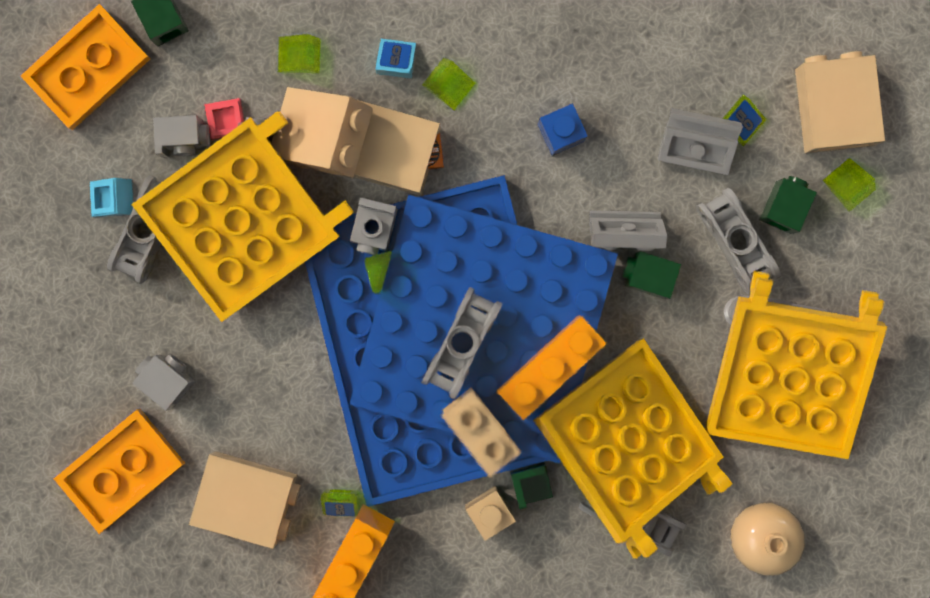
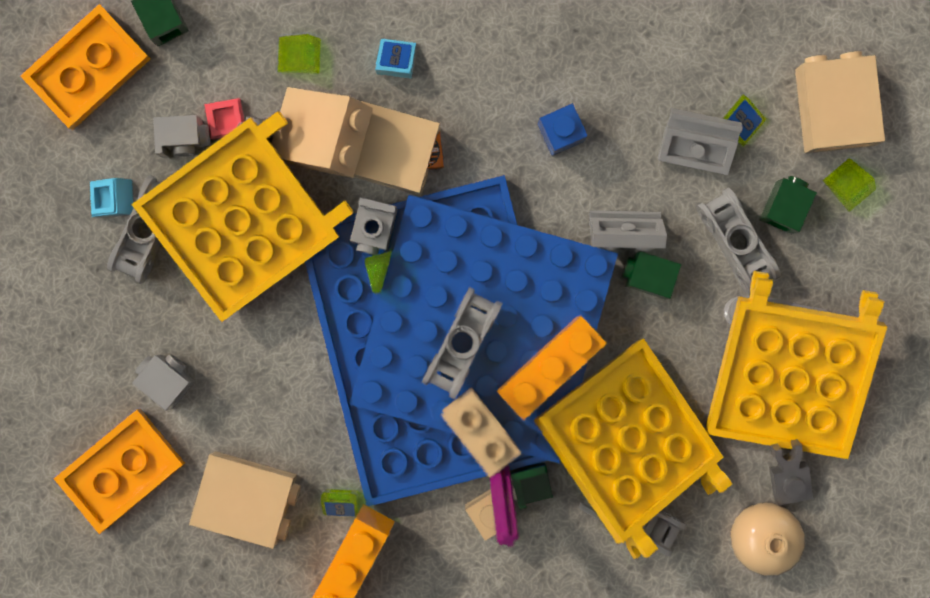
(449, 83): clear neon green slope -> none
(504, 507): none -> magenta axle
(791, 478): none -> flat silver plate

